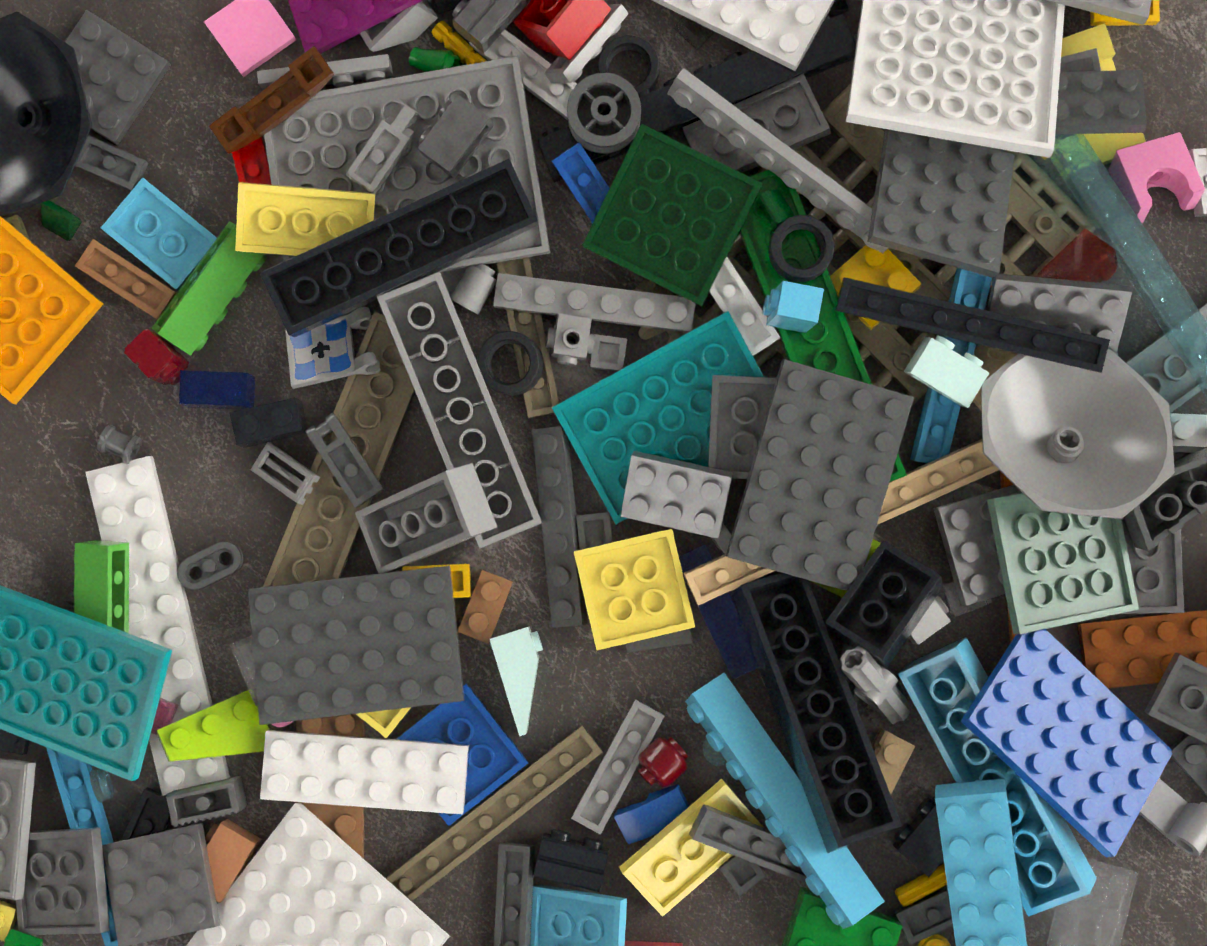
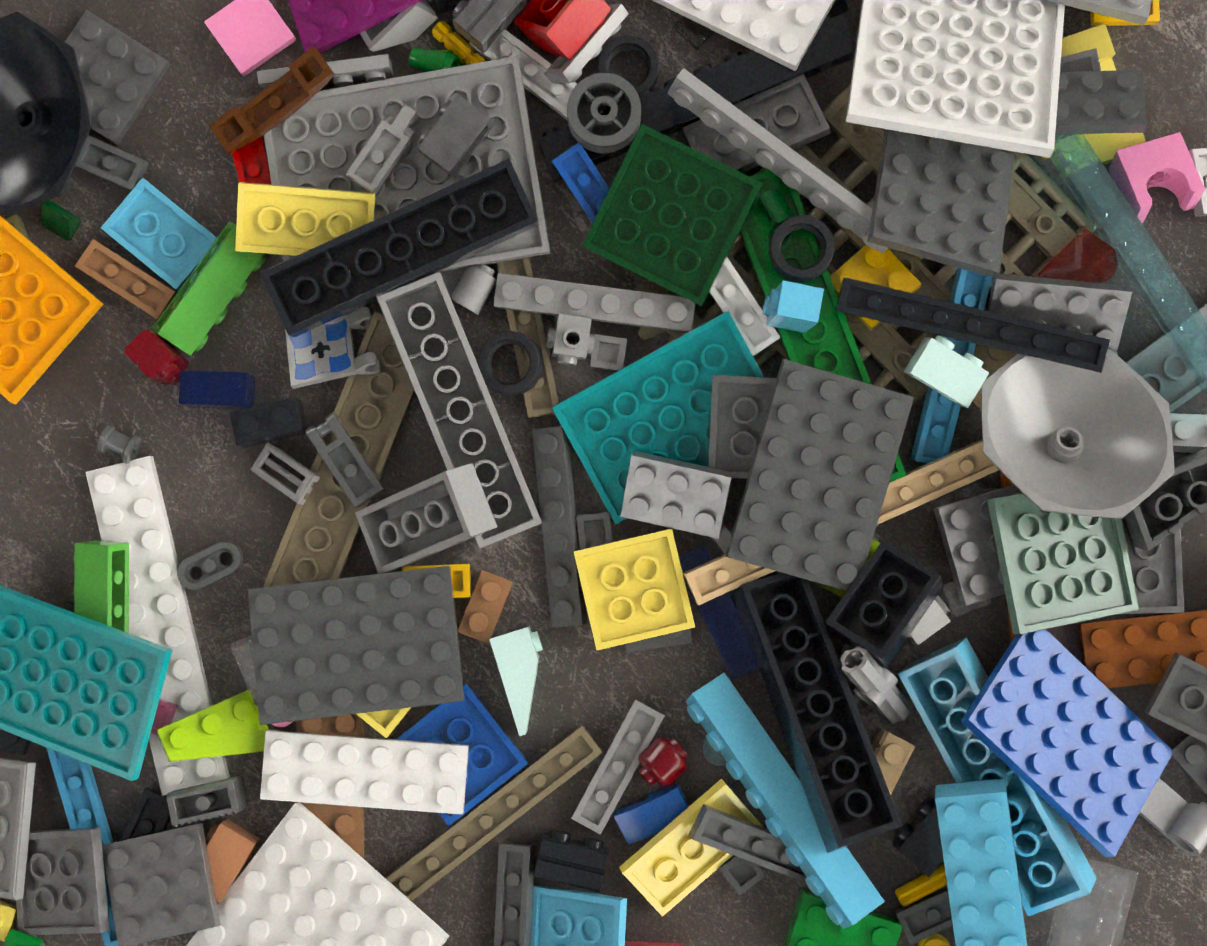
(101, 785): clear light blue tile -> none

